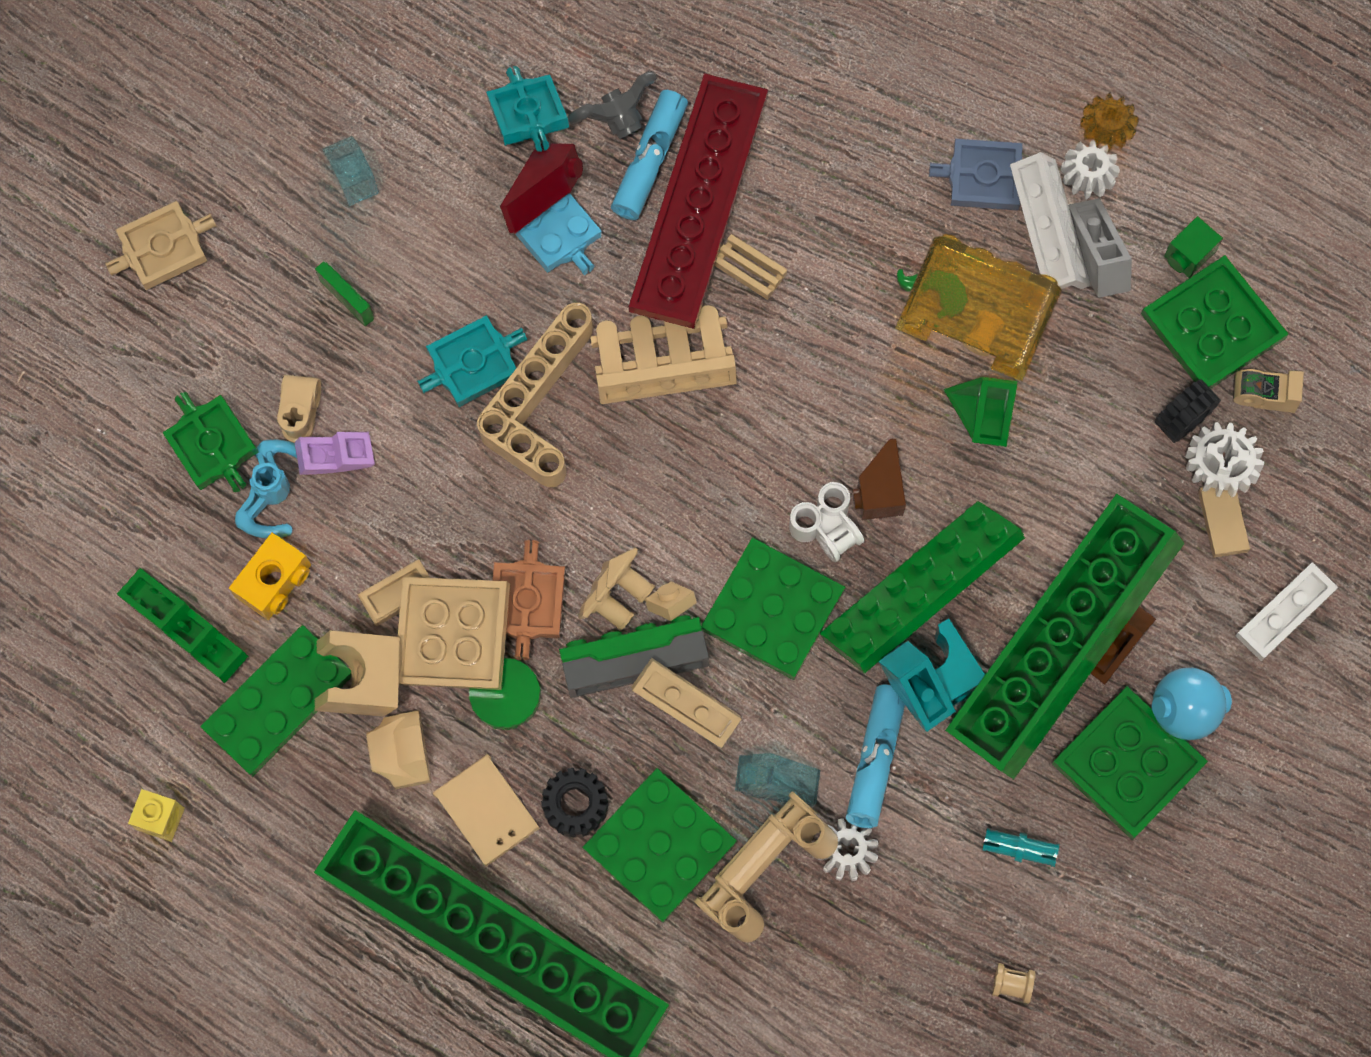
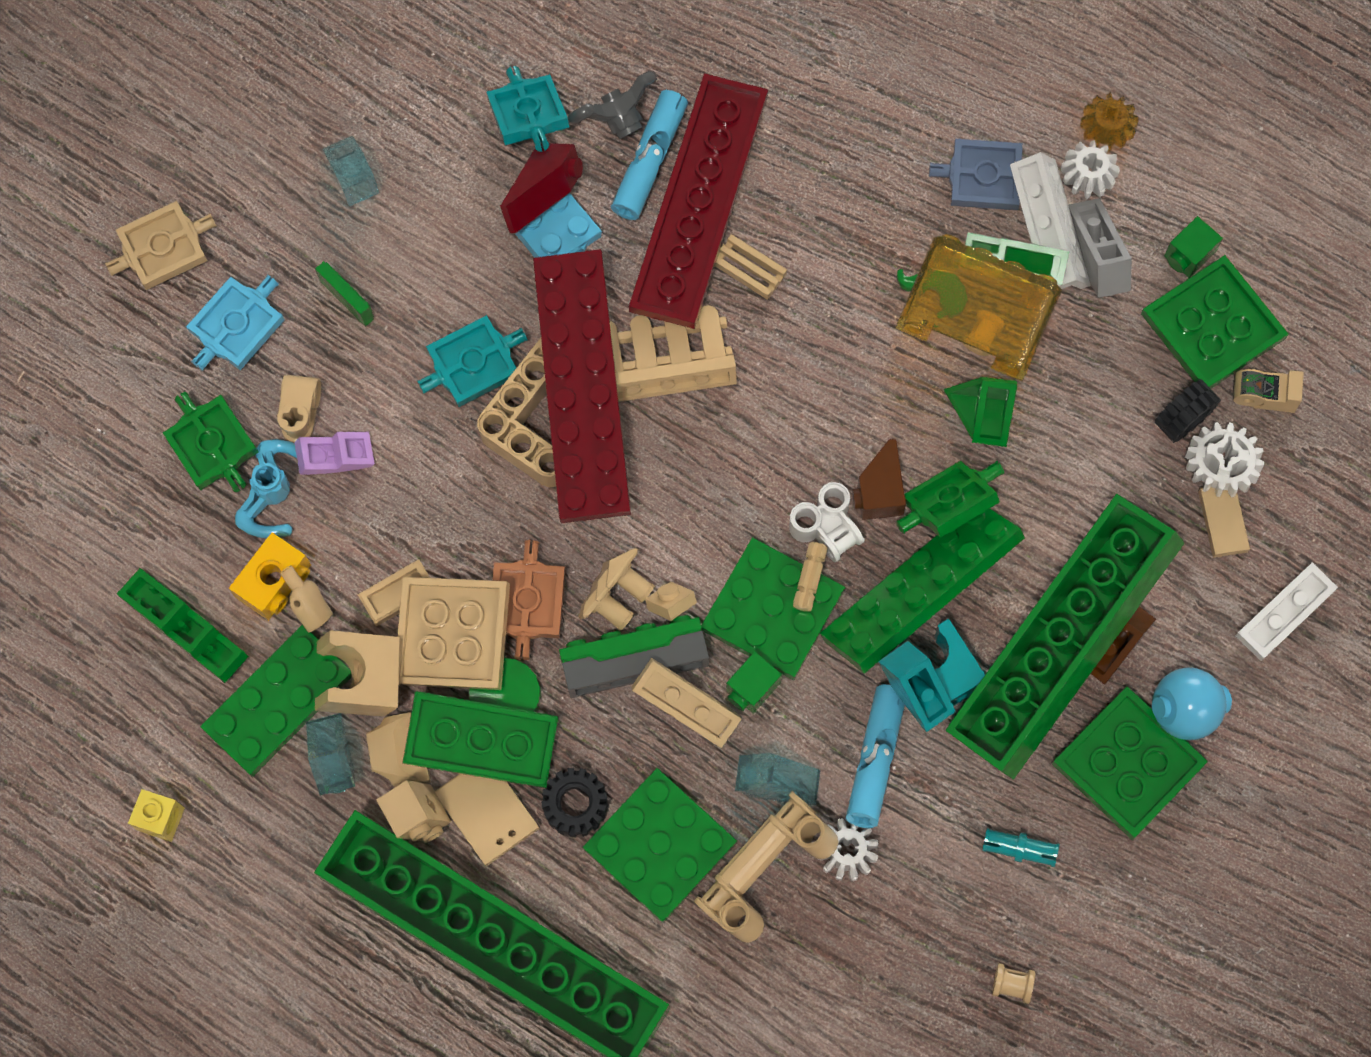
(235, 323): none -> medium azure plate
(306, 600): none -> tan piece
(330, 754): none -> clear light blue slope
(414, 811): none -> tan brick
(480, 739): none -> green tile
(581, 387): none -> dark red plate
(752, 683): none -> green brick
(810, 576): none -> tan axle
(951, 498): none -> green plate
(1033, 257): none -> slope

